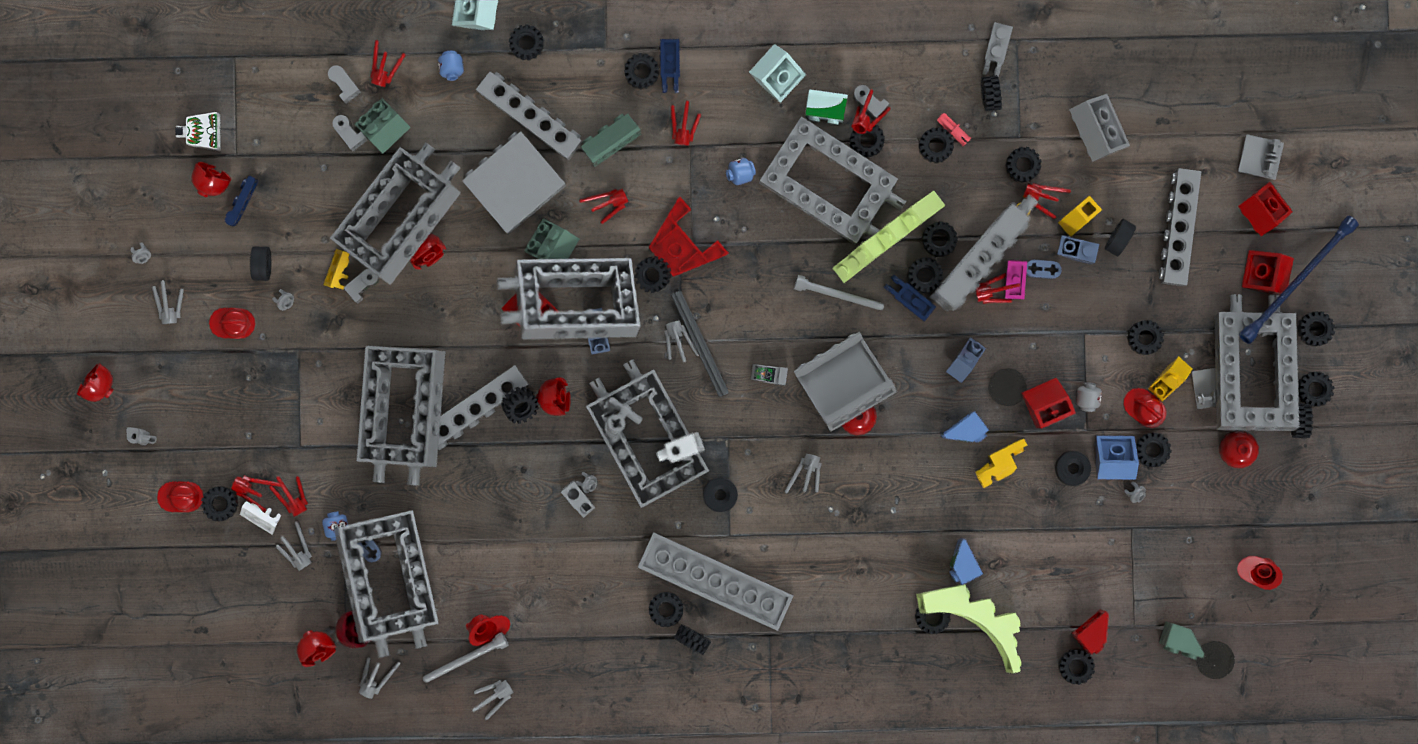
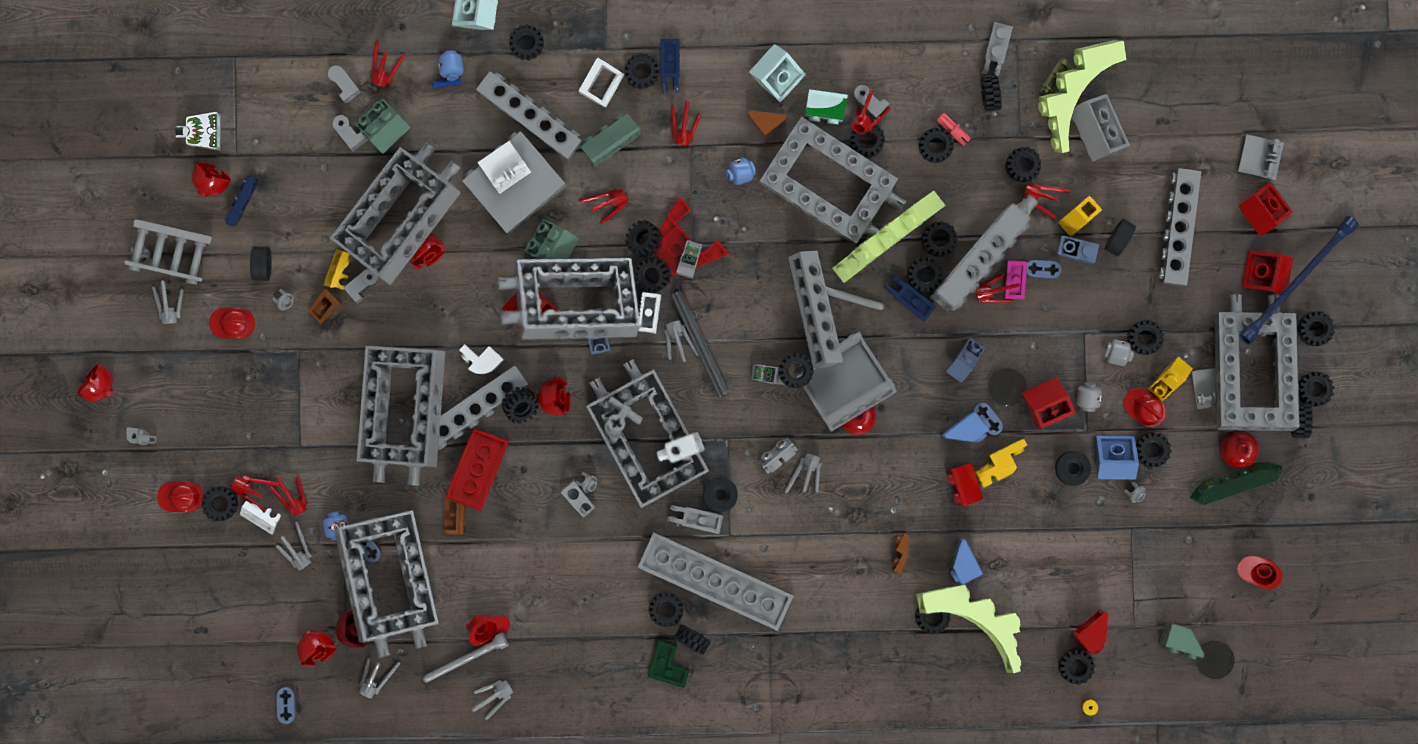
(181, 237): none -> light grey fence
(291, 704): none -> sand blue beam
(324, 306): none -> dark orange slope
(439, 83): none -> blue piece
(454, 517): none -> dark orange hinge
(477, 469): none -> red tile
(485, 363): none -> white brick
(504, 167): none -> white hinge
(591, 78): none -> white tile
(635, 235): none -> black tyre
(649, 312): none -> white brick
(662, 666): none -> dark green tile
(689, 259): none -> leg
(697, 519): none -> light grey hinge
(766, 121): none -> dark orange slope
(783, 449): none -> light grey hinge
(807, 370): none -> black tyre
(815, 309): none -> light grey brick
(902, 546): none -> dark orange slope
(965, 484): none -> red slope
(991, 415): none -> sand blue beam
(1049, 86): none -> olive hinge
(1071, 83): none -> yellowish green arch
(1094, 707): none -> yellow piece
(1118, 352): none -> light grey head
(1260, 474): none -> clear green brick

